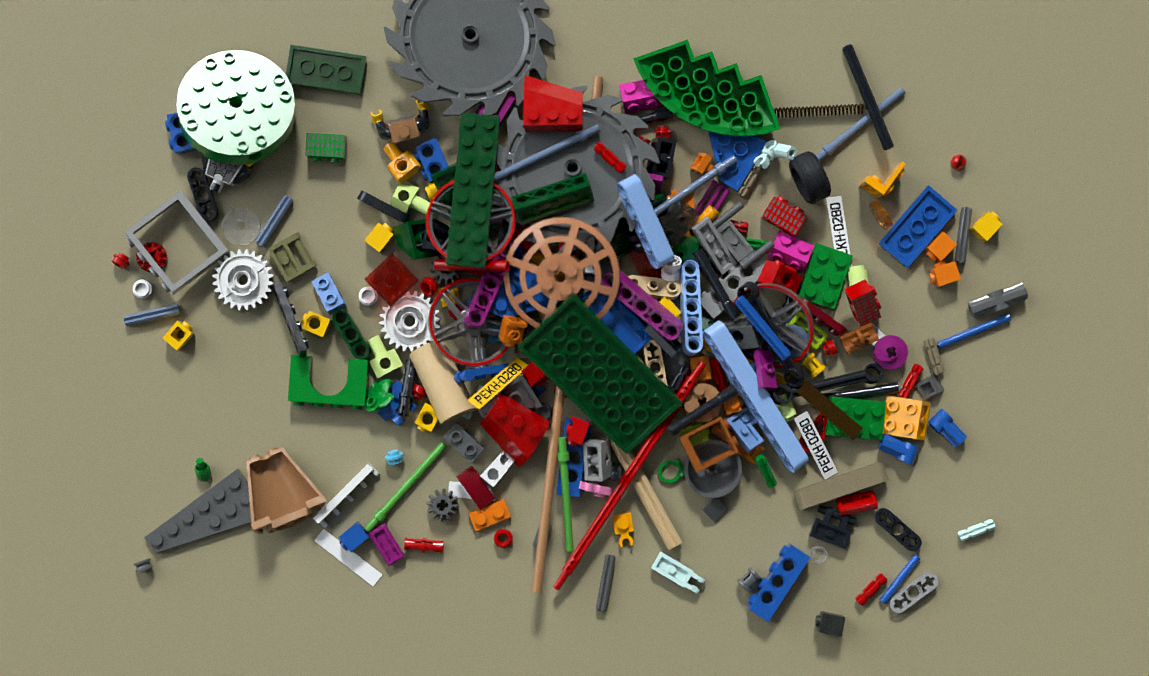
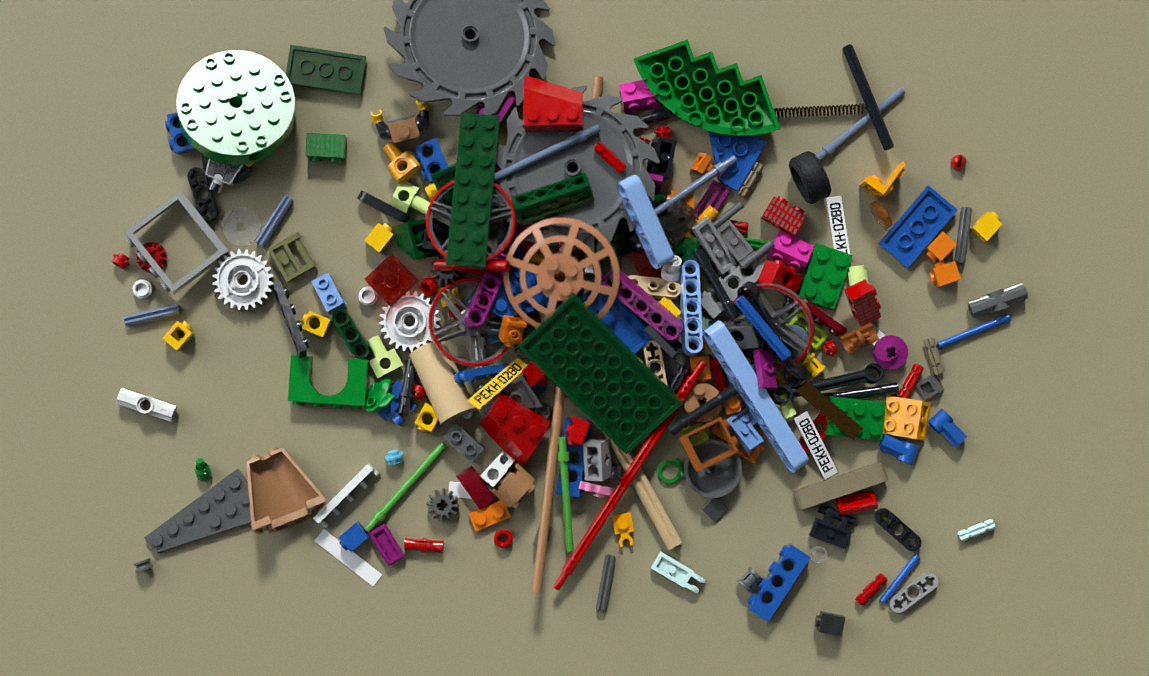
(135, 401): none -> white piece
(514, 486): none -> medium nougat brick
(765, 471): green axle -> none
(772, 150): light aqua bar -> none

